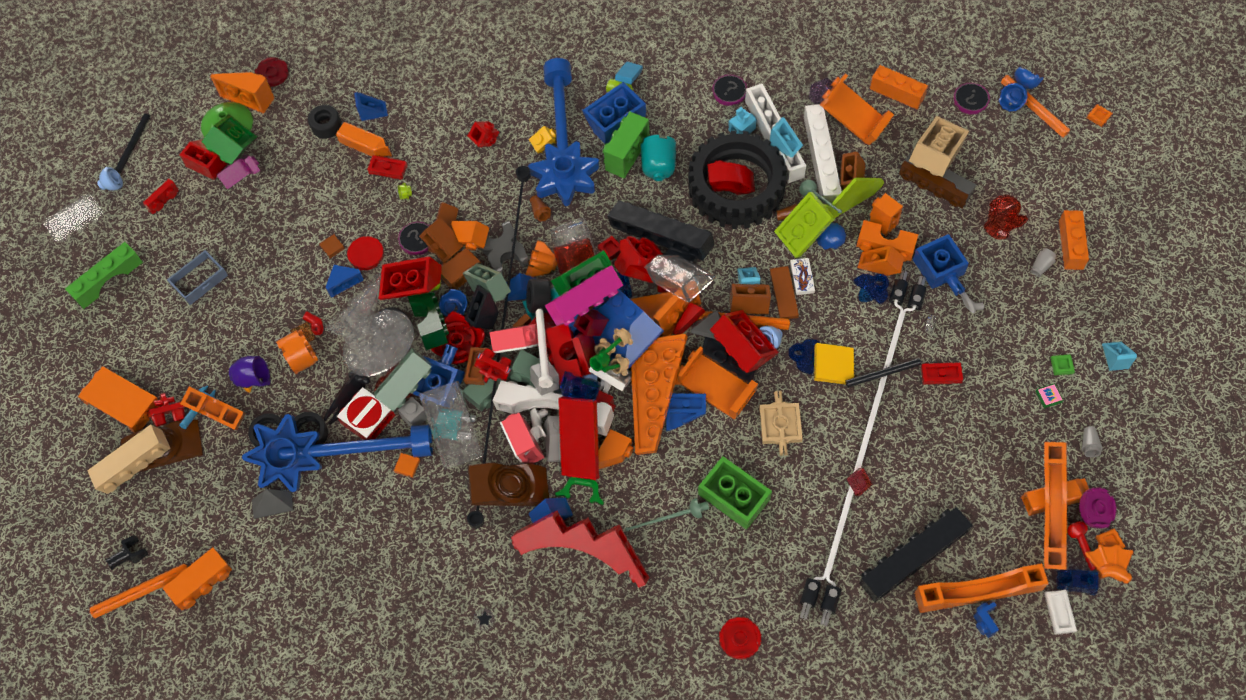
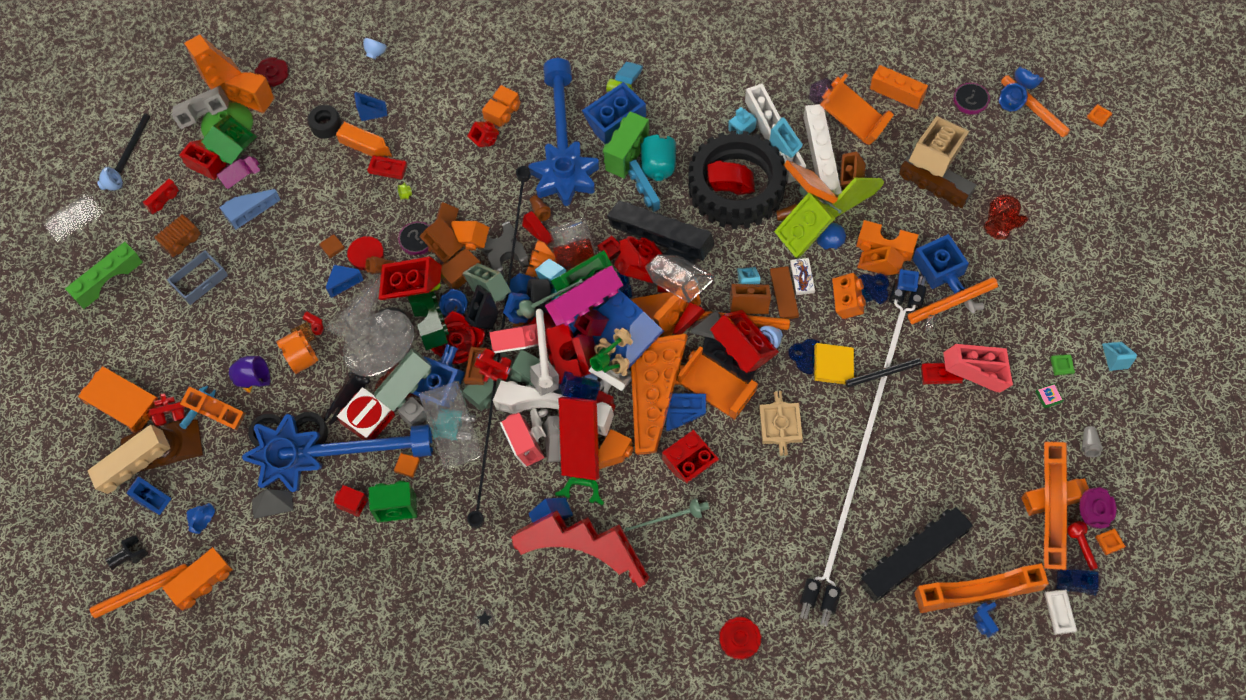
(148, 496): none -> blue slope
(177, 235): none -> dark orange brick
(189, 111): none -> light grey arch
(199, 517): none -> blue piece
(211, 63): none -> orange wedge
(246, 207): none -> medium blue slope
(350, 500): none -> red brick
(373, 48): none -> light blue brick
(374, 264): none -> dark orange cone
(392, 501): none -> green brick
(500, 111): none -> orange piece
(507, 484): reddish brown slope -> none
(513, 305): none -> blue bracket
(528, 308): none -> sand green sword
(536, 228): none -> red piece
(543, 137): yellow bracket -> none
(549, 270): none -> medium azure slope
(643, 186): none -> dark azure plate
(689, 457): none -> red slope
(729, 90): black tile -> none
(734, 492): bright green brick -> none
(810, 182): none -> orange tile
(848, 295): none -> orange brick
(859, 481): clear red tile -> none
(886, 212): orange brick -> none
(908, 280): none -> blue tile
(952, 300): none -> orange axle
(980, 365): none -> coral wedge
(1043, 262): light grey cone -> none
(1073, 240): orange brick -> none
(1111, 562): orange arm -> none

